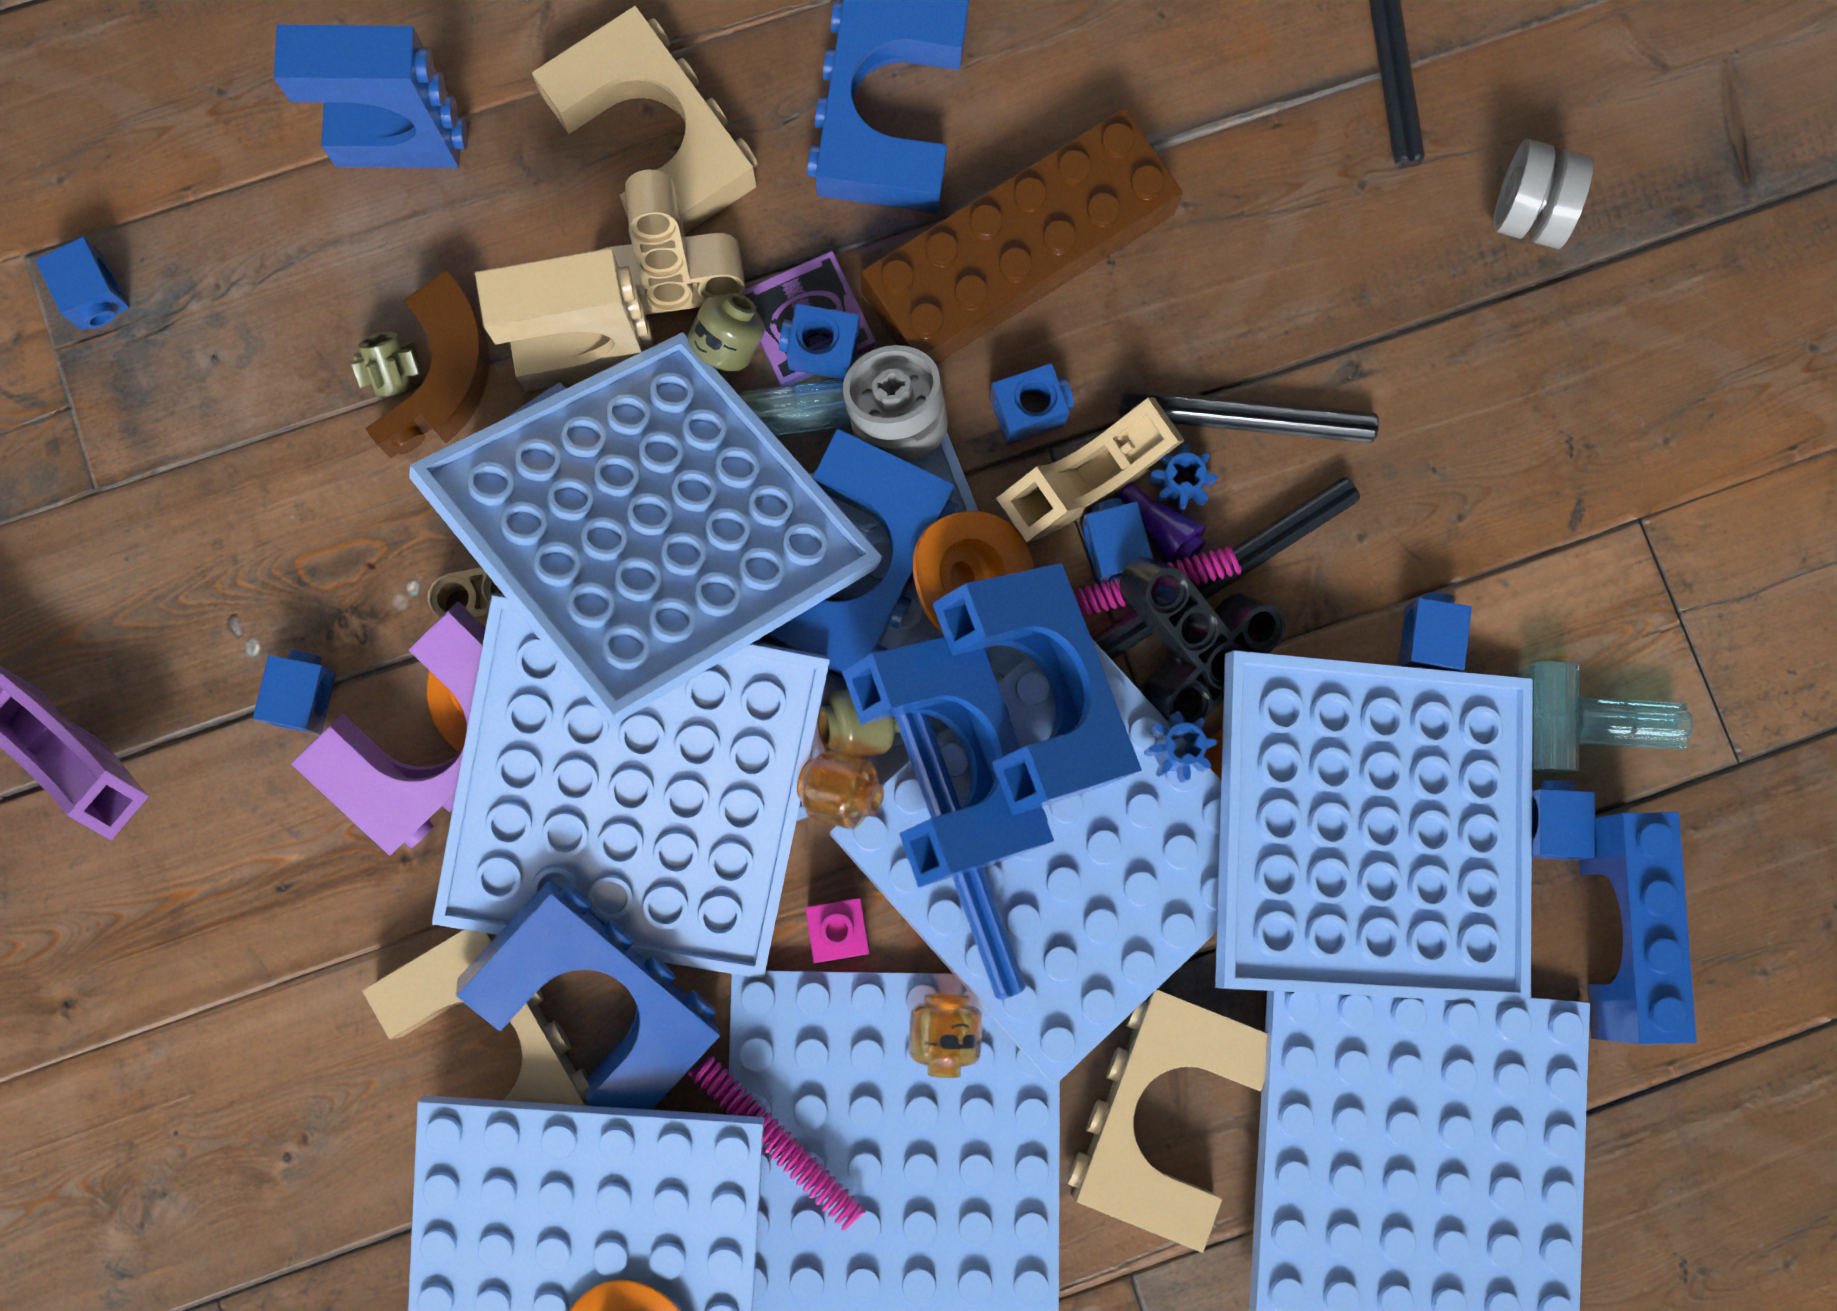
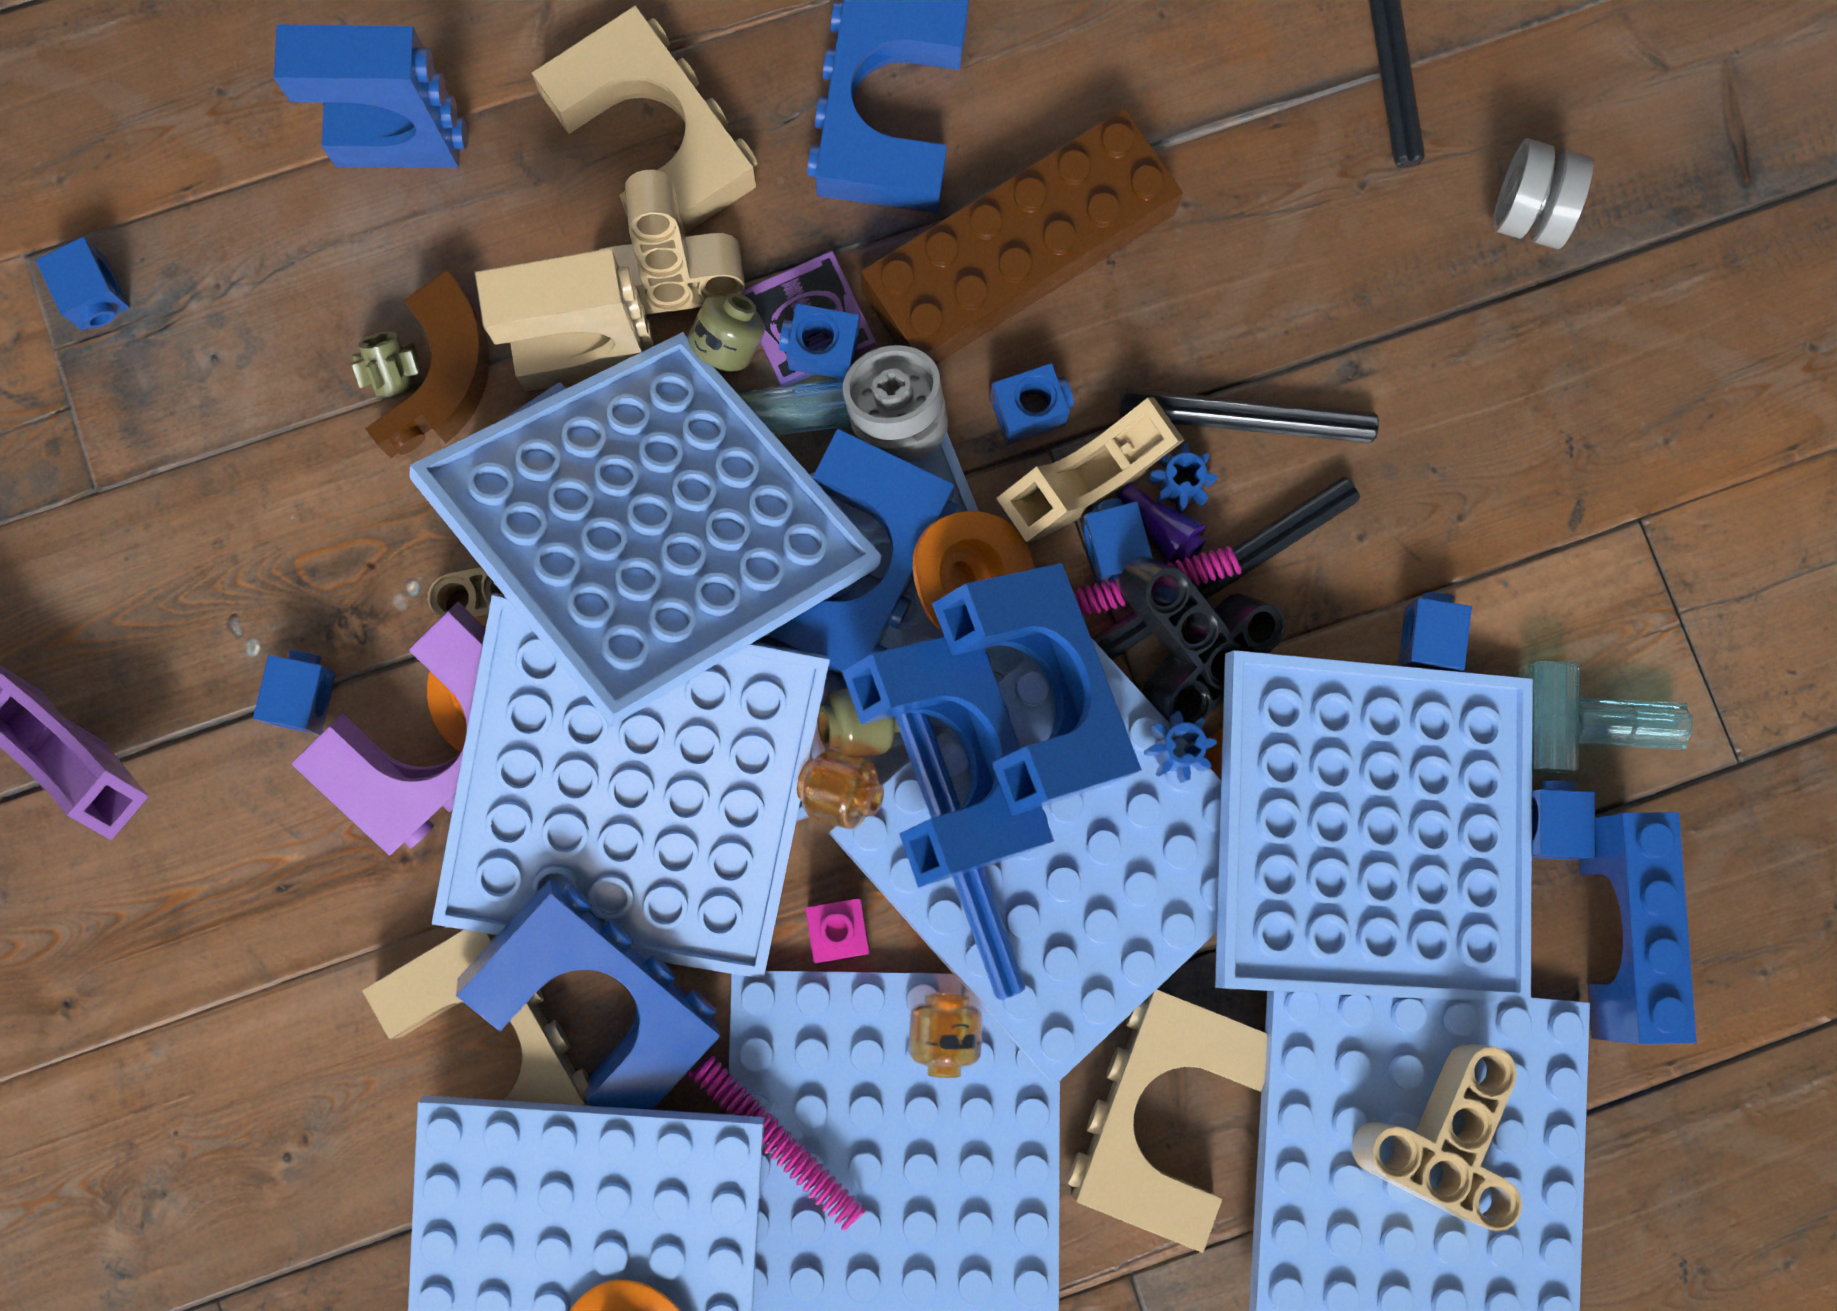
(1460, 1154): none -> tan beam

